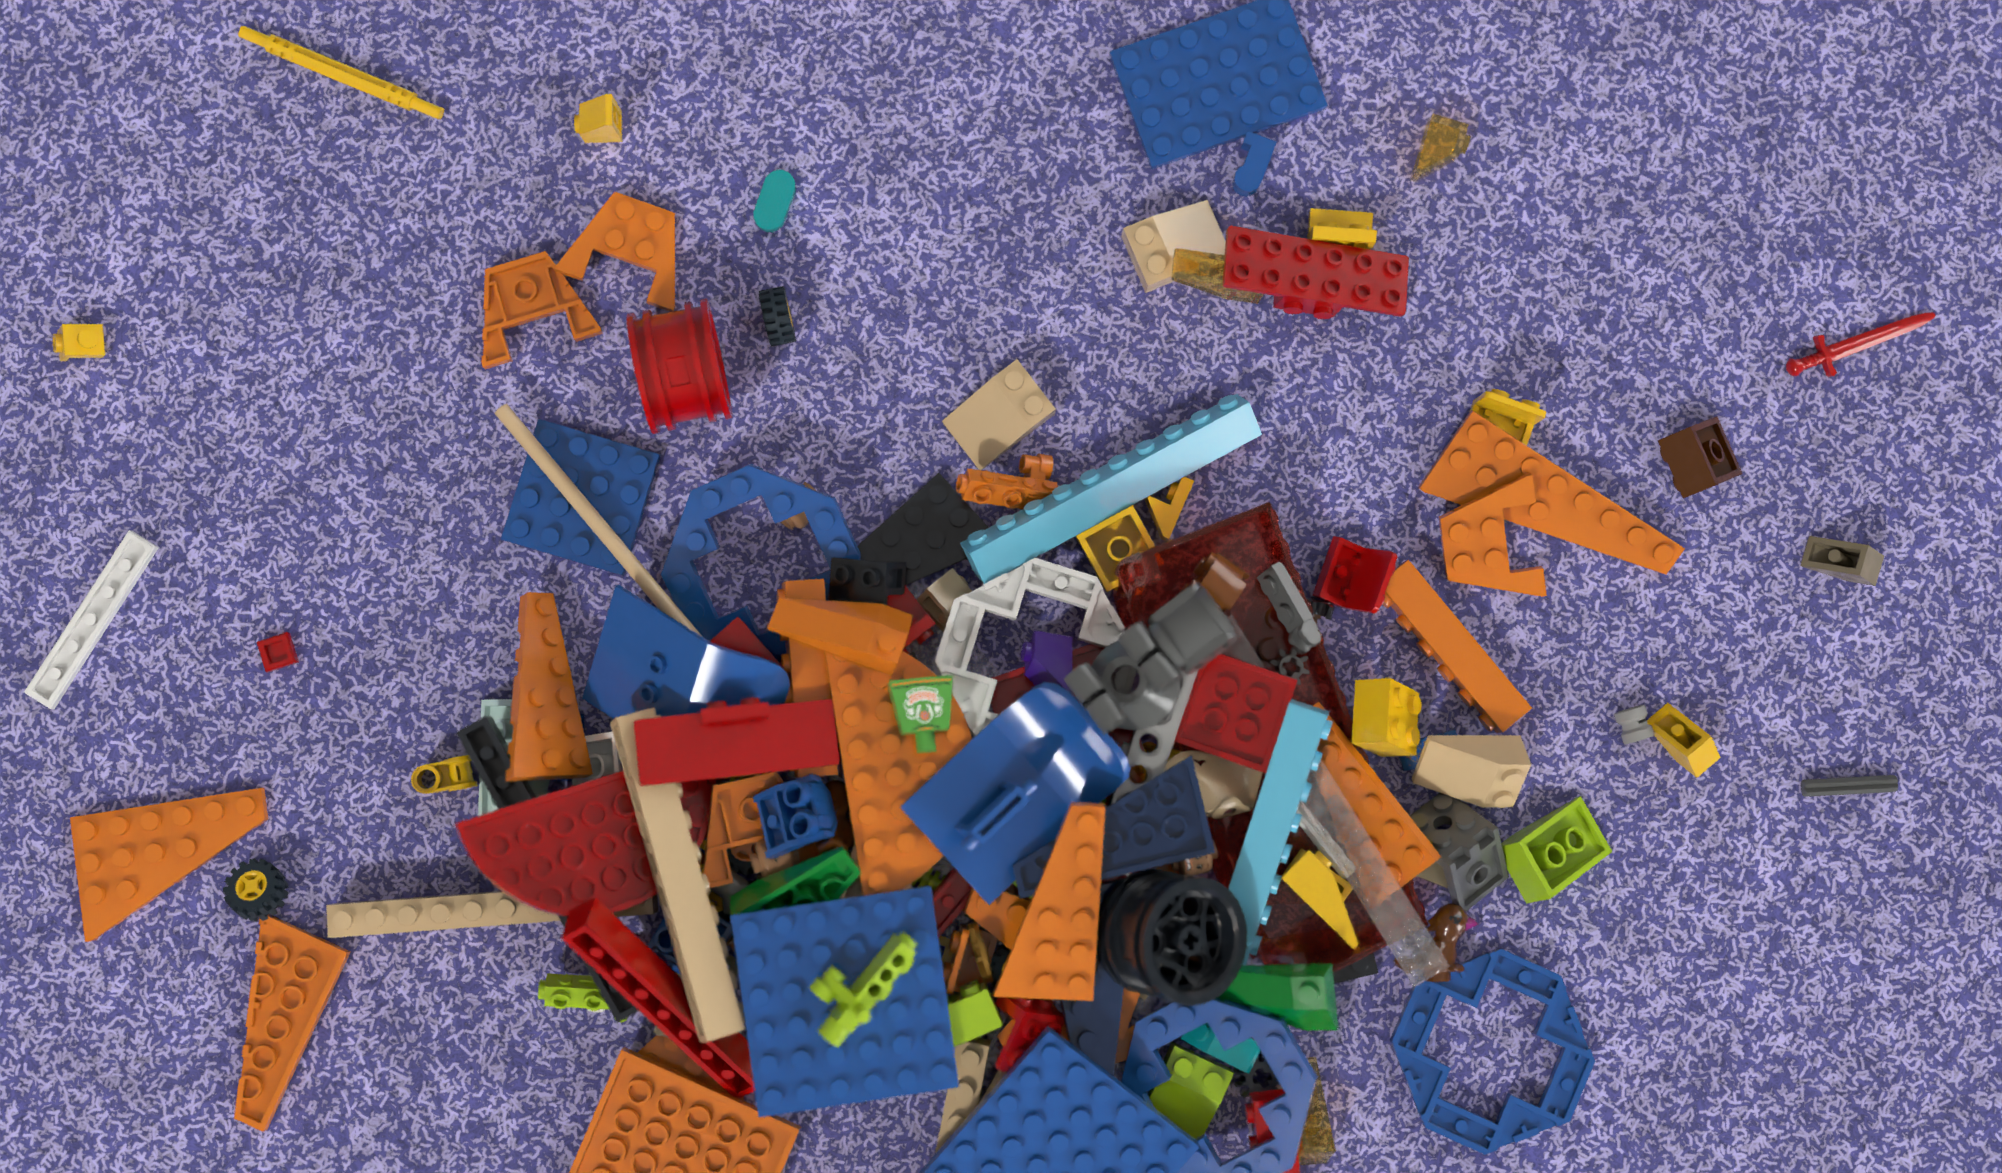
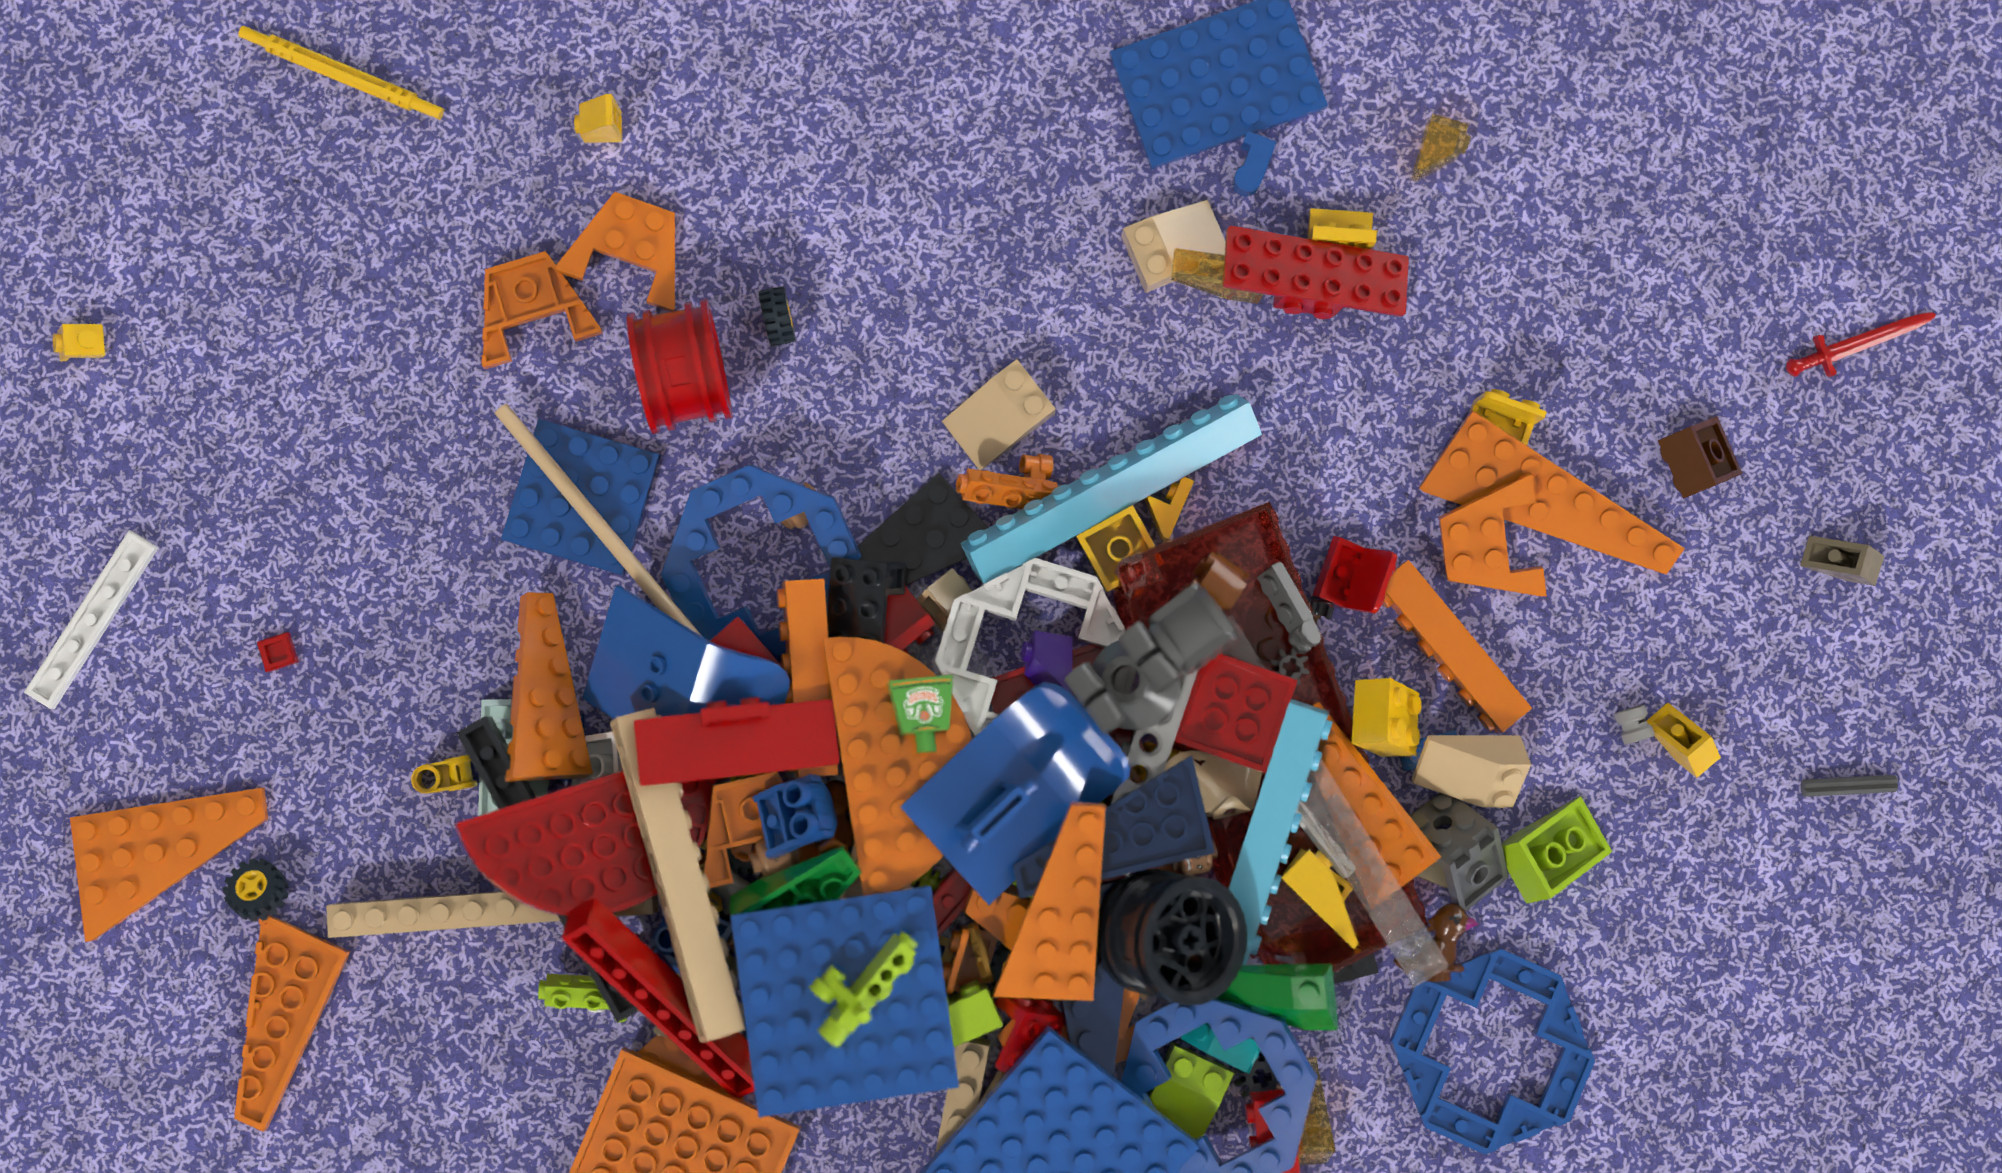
(774, 200): teal tile -> none
(853, 630): orange wedge -> none

